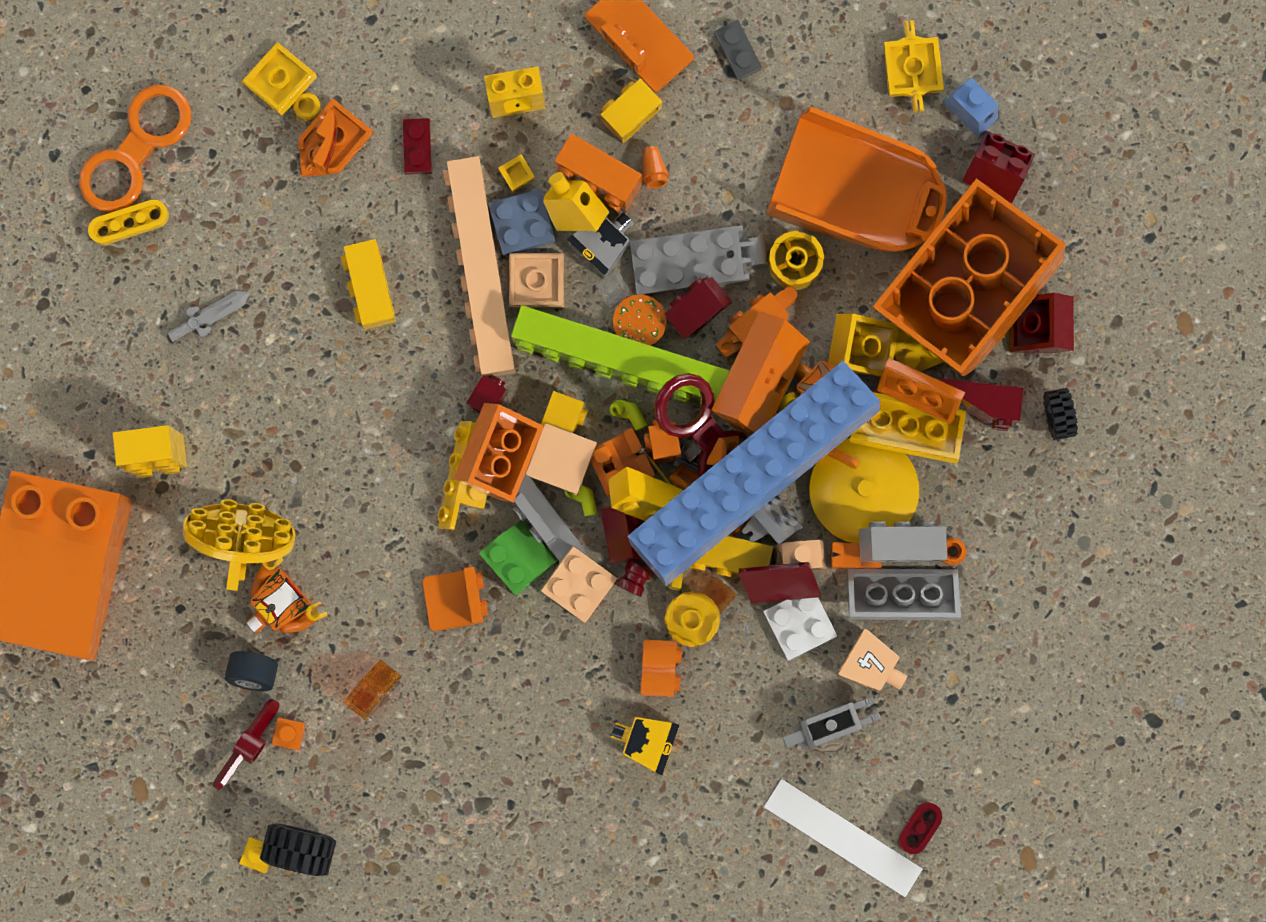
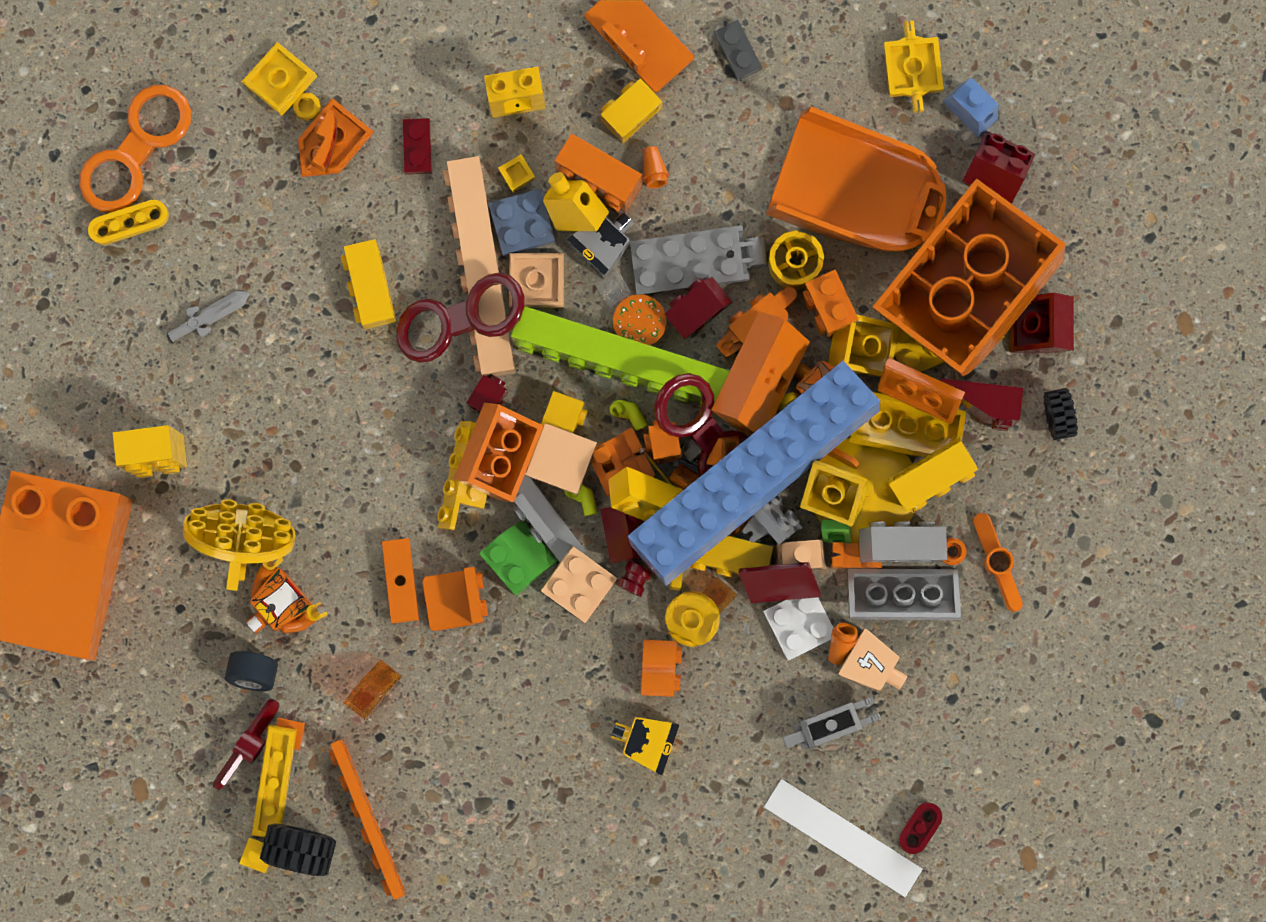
(274, 778): none -> yellow tile
(361, 808): none -> orange plate
(399, 563): none -> orange tile
(460, 317): none -> dark red bar
(830, 303): none -> orange bracket
(834, 493): none -> yellow slope
(835, 531): none -> bright green plate
(842, 641): none -> orange cone
(933, 475): none -> yellow brick
(991, 545): none -> orange piece

